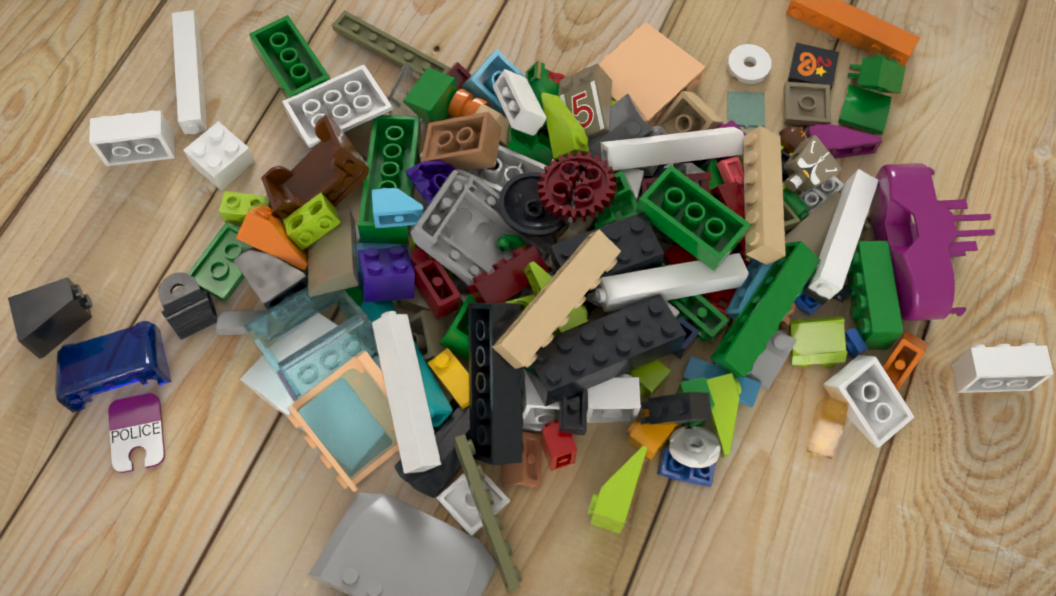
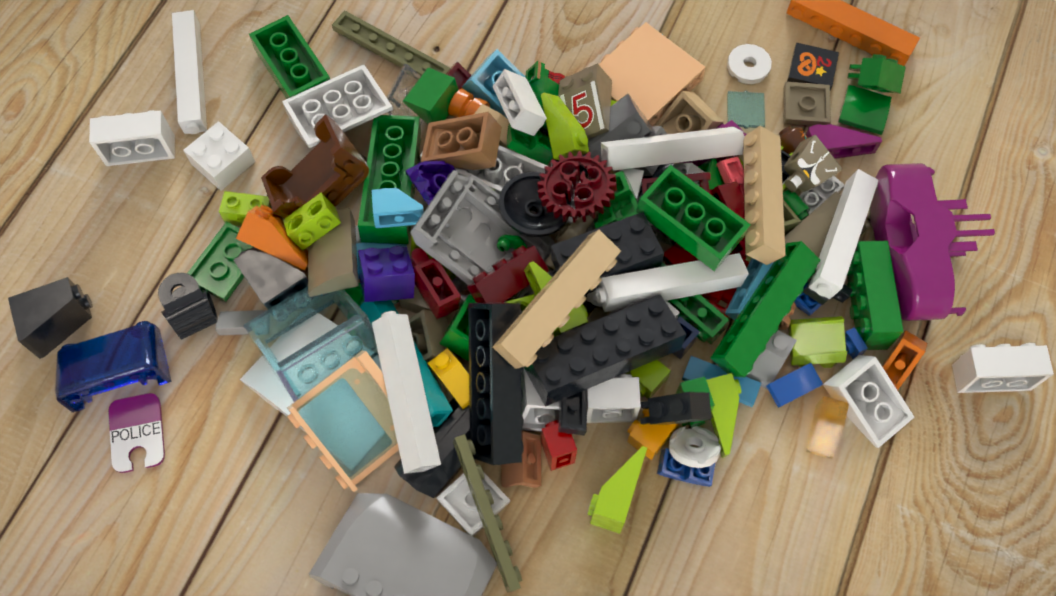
(794, 385): none -> blue slope

